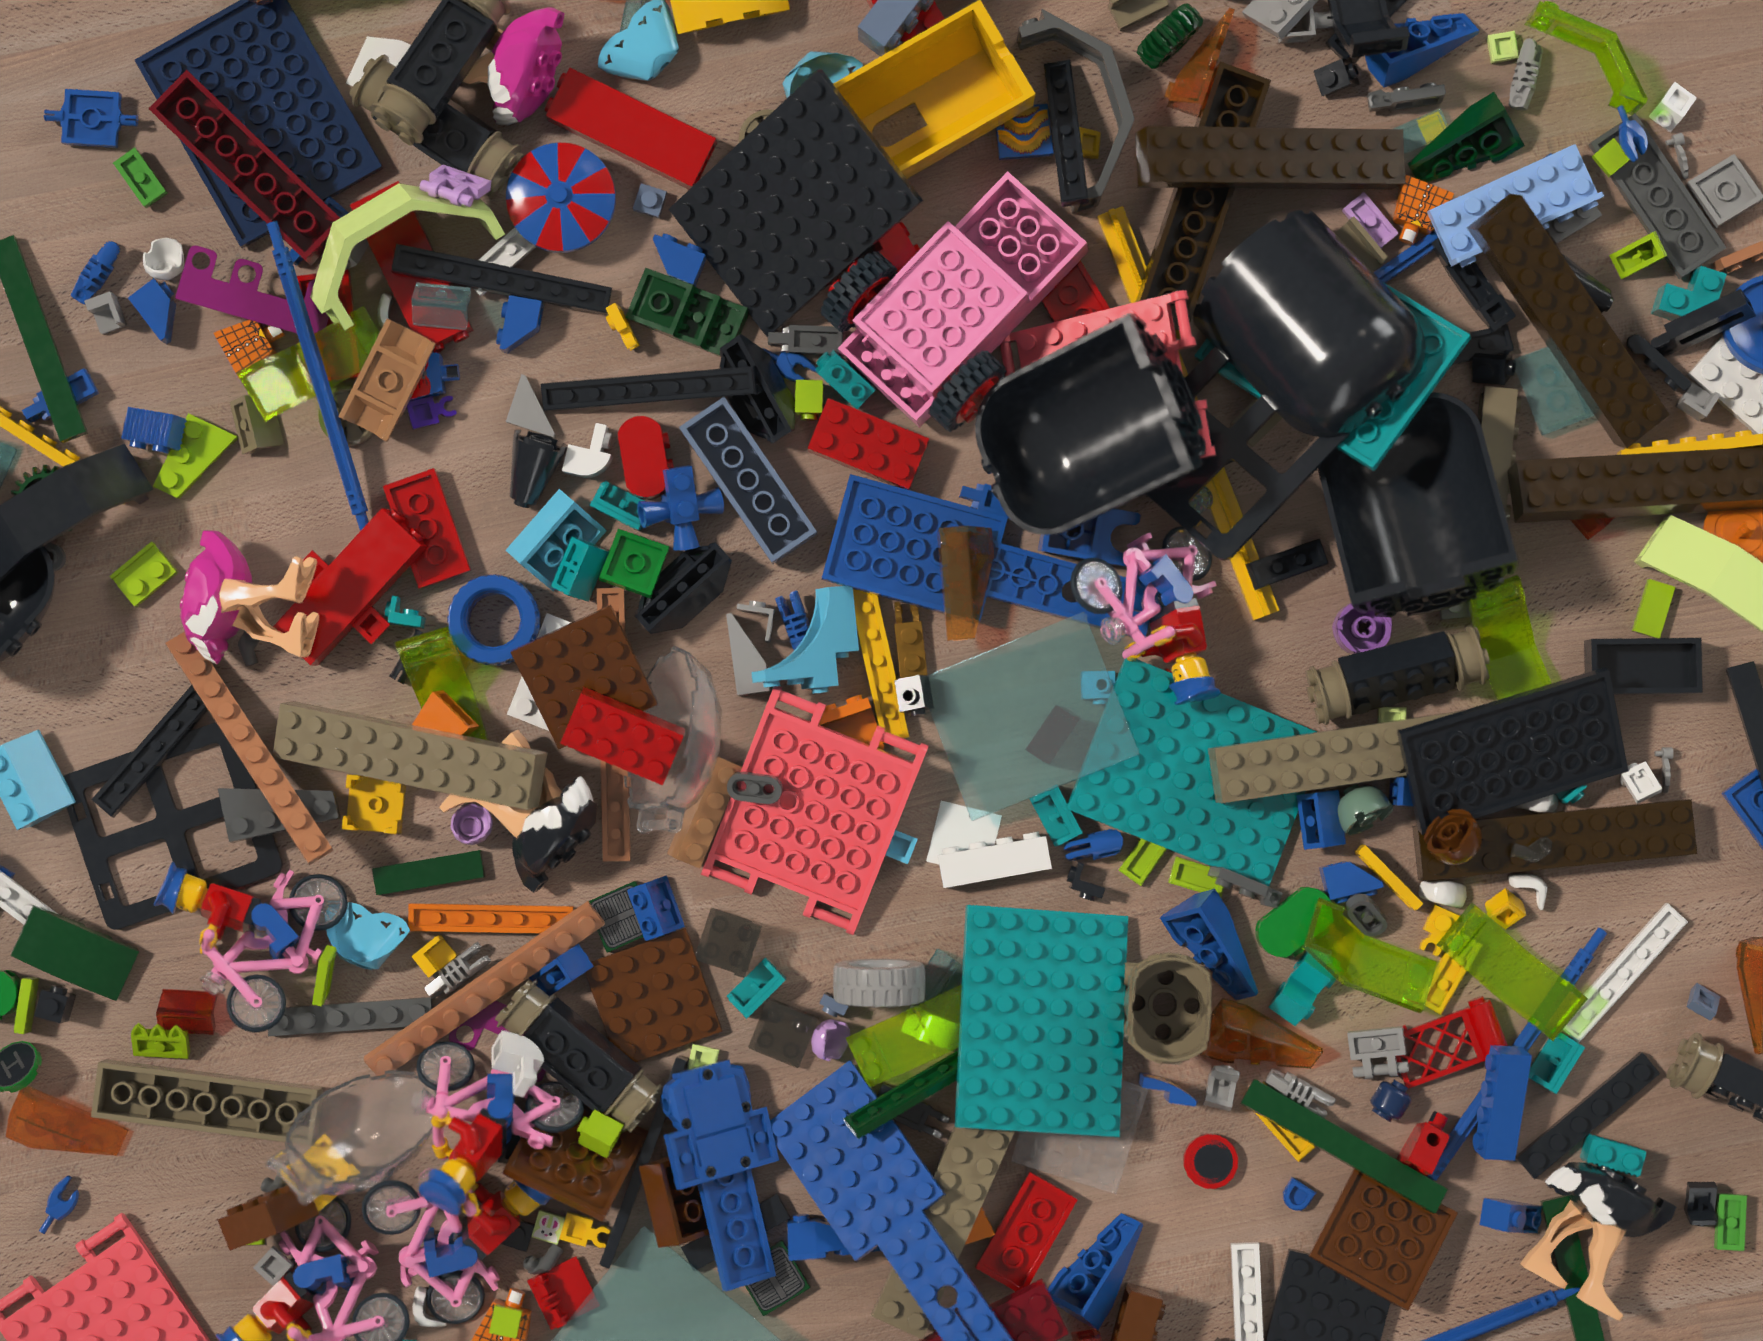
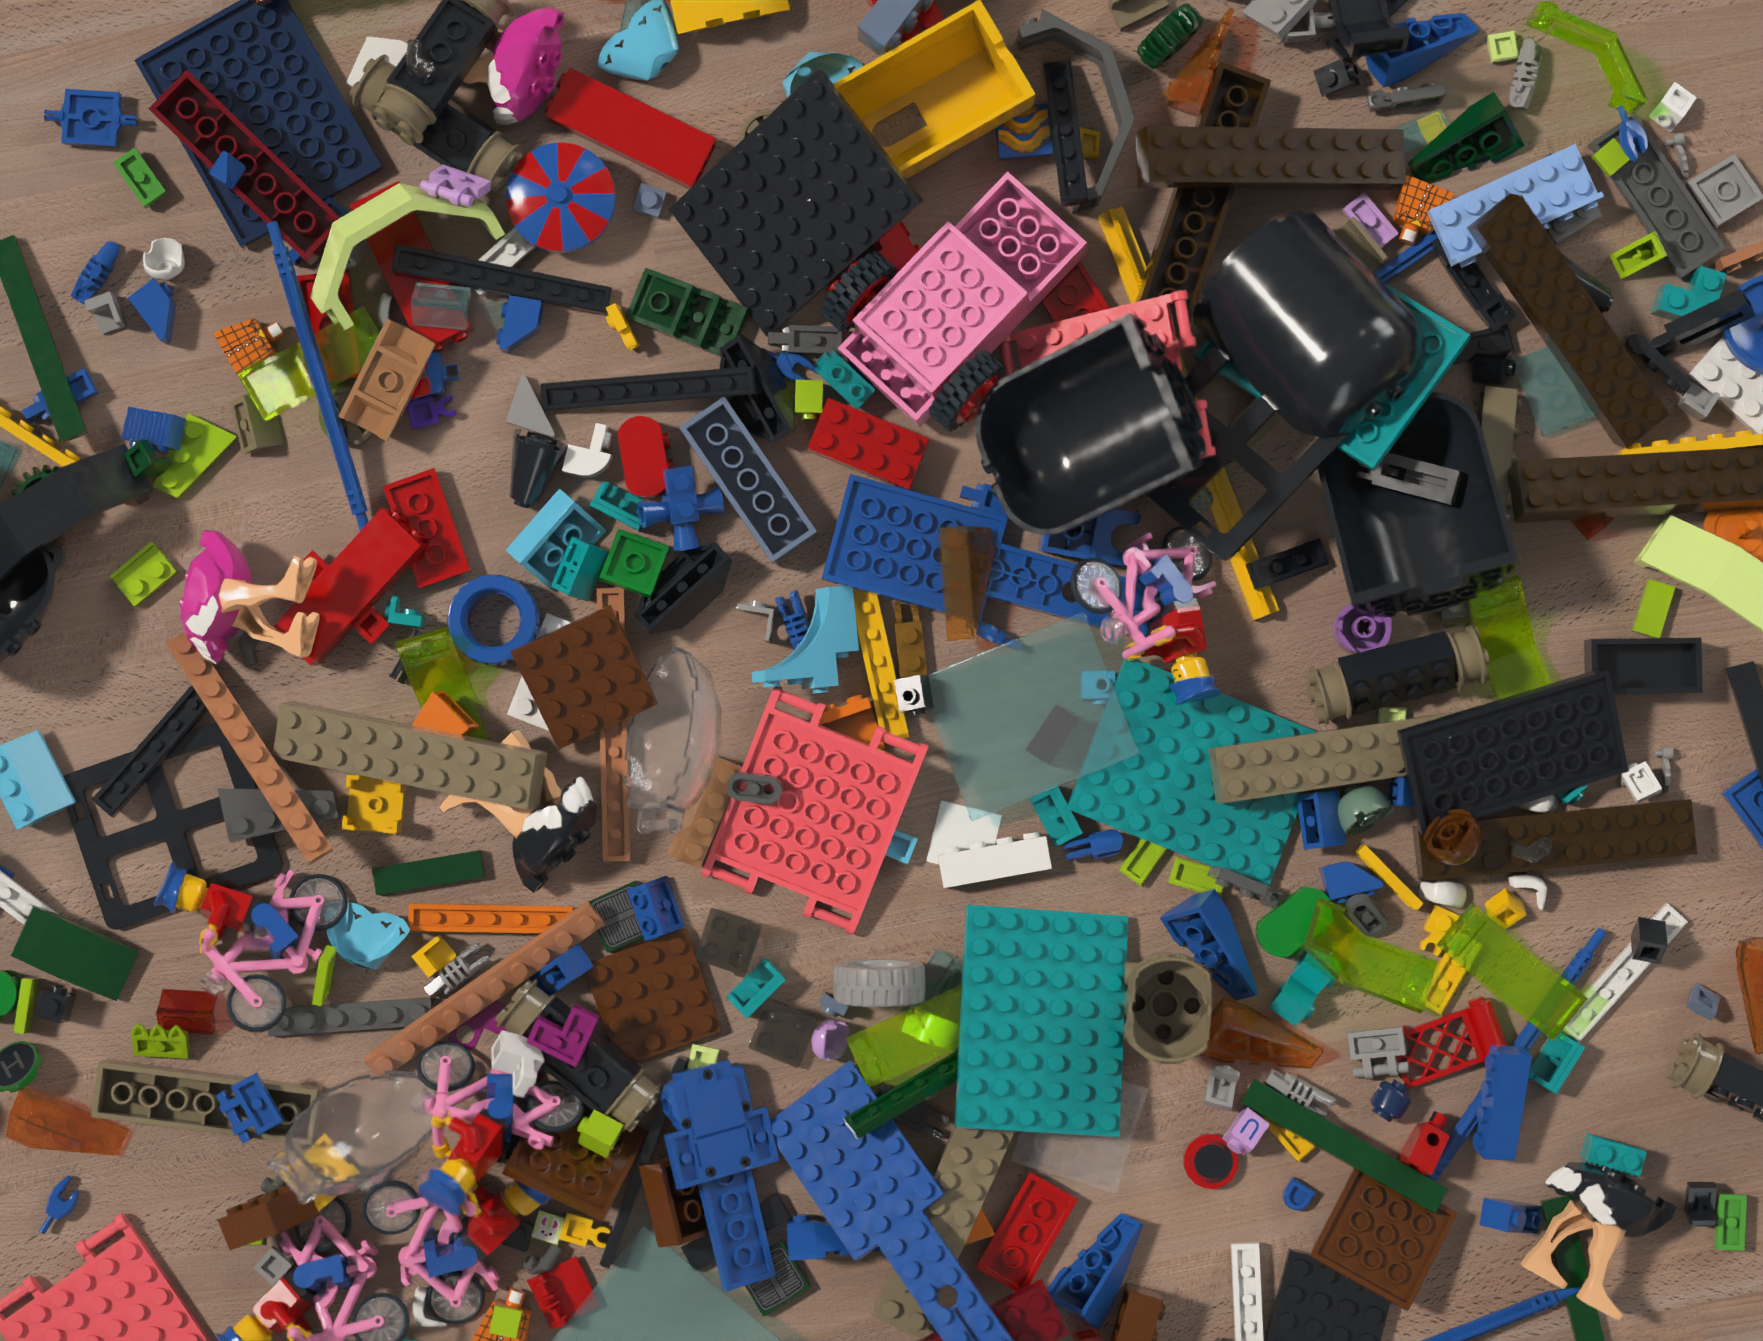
(144, 462): none -> dark green panel
(227, 170): none -> blue slope
(240, 297): magenta piece -> none
(256, 1103): none -> blue plate
(416, 62): none -> clear smoke arm
(471, 824): lavender hair -> none
(568, 1041): none -> magenta plate
(623, 736): red brick -> none
(680, 261): blue slope -> none
(745, 659): light grey slope -> none
(992, 634): none -> blue hand
(1087, 890): black bracket -> none
(1172, 1092): blue slope -> none
(1245, 1131): none -> lavender brick
(1420, 478): none -> dark grey hinge
(1587, 1115): black plate -> none
(1649, 940): none -> black brick

